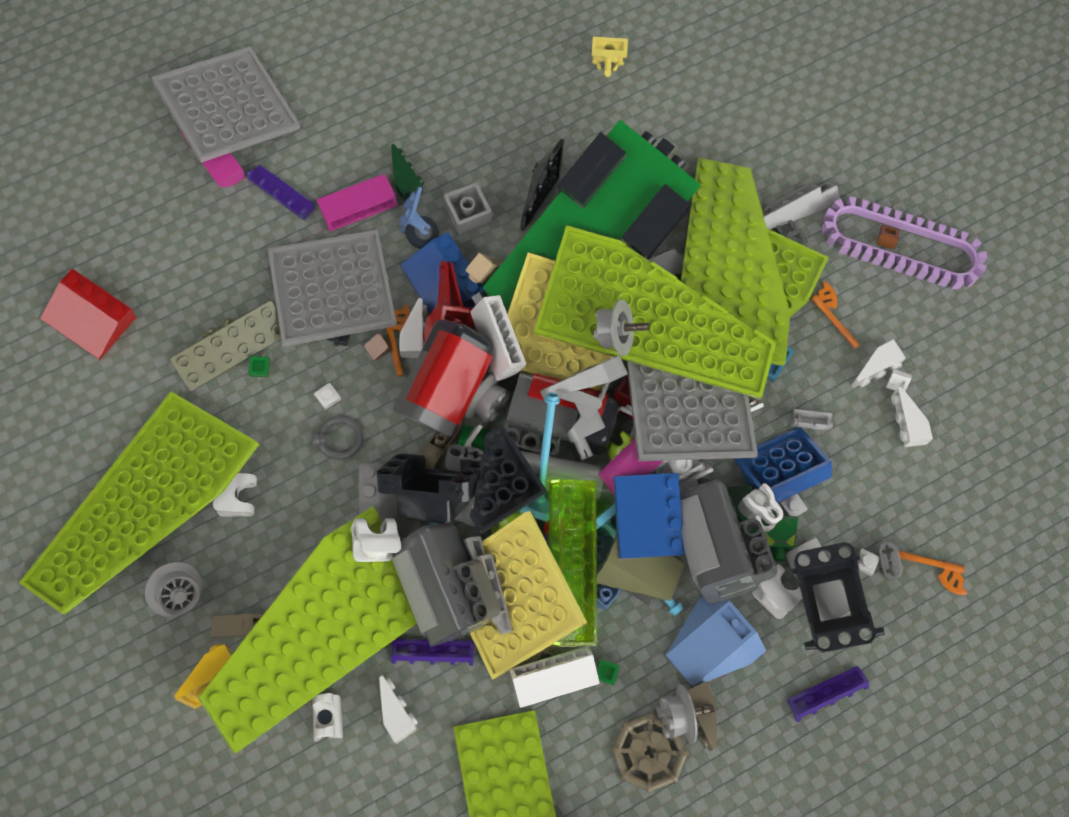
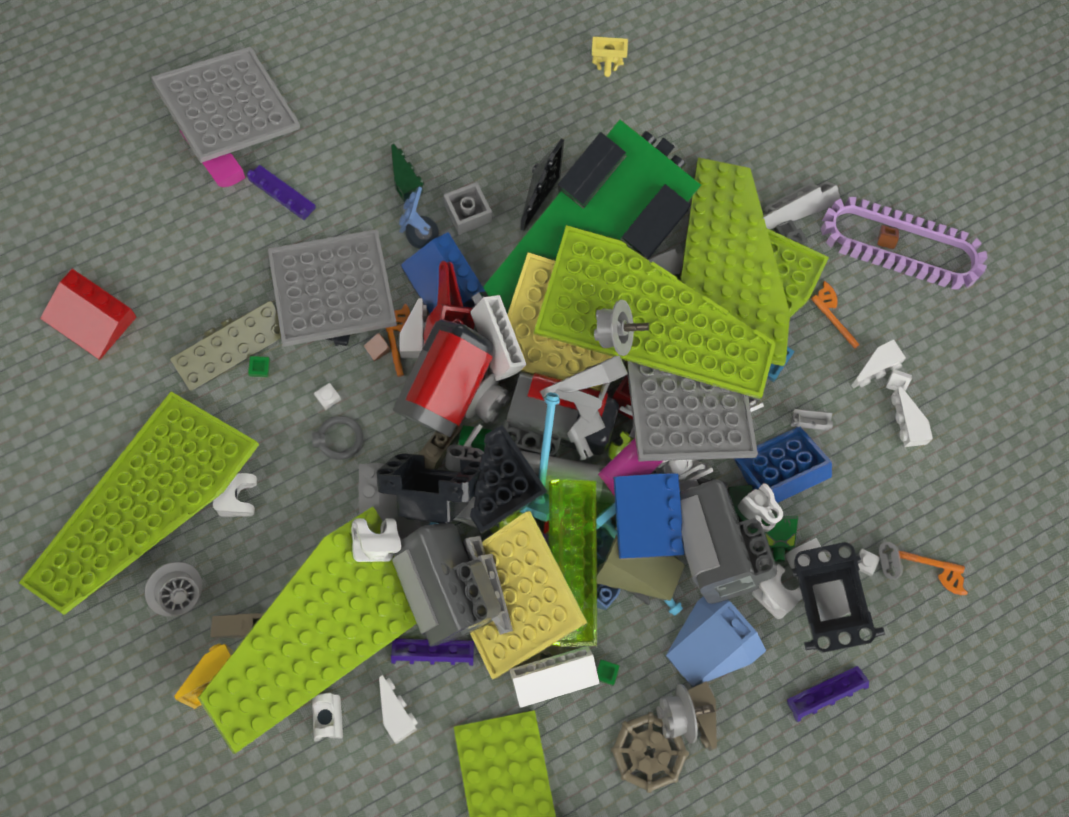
(357, 202): dark pink brick -> none
(482, 268): tan slope -> none
(793, 506): white plate -> none

